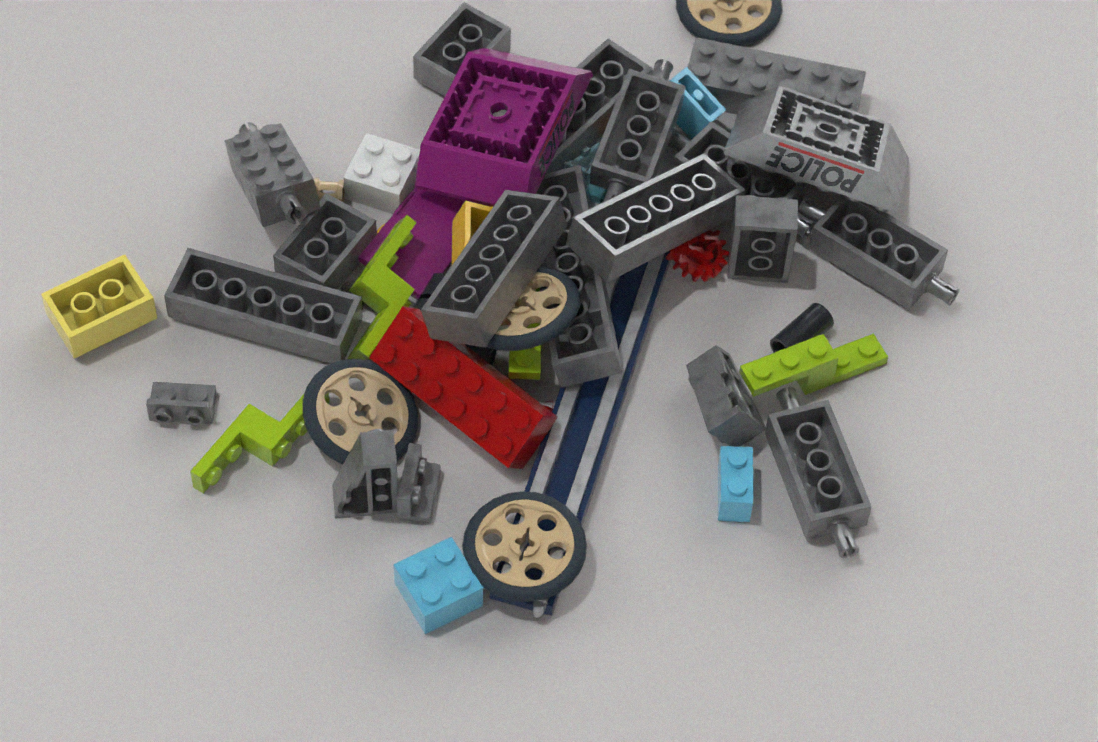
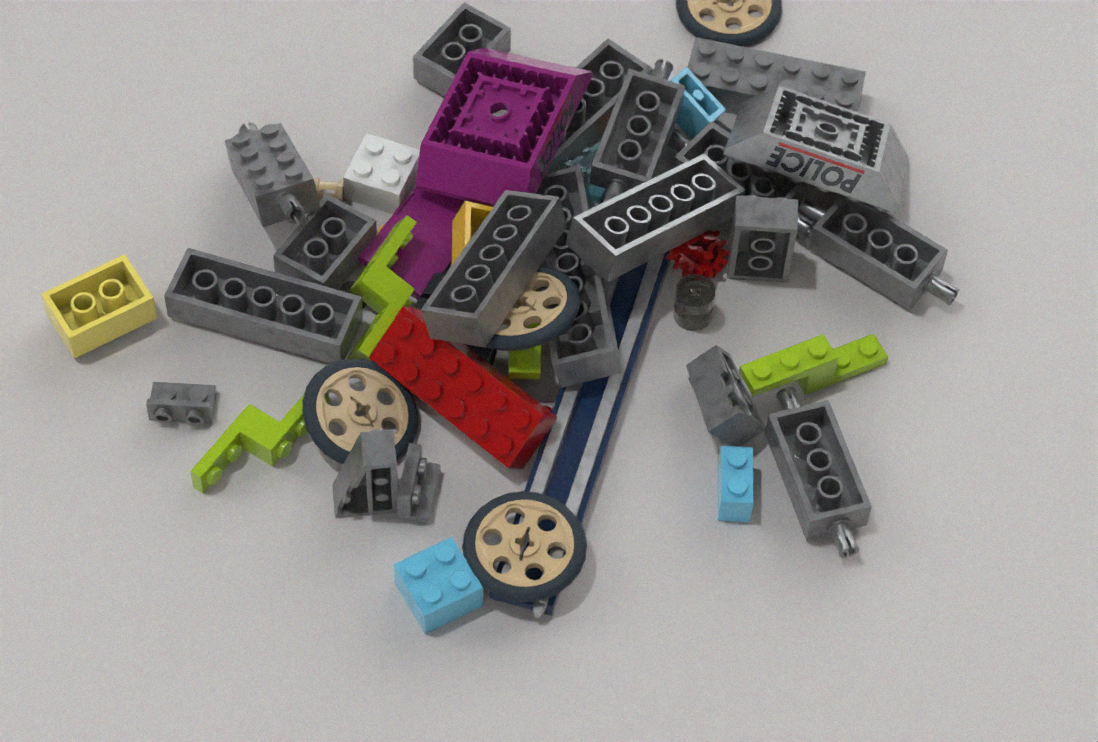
(694, 302): none -> clear smoke wheel
(809, 324): black pin -> none

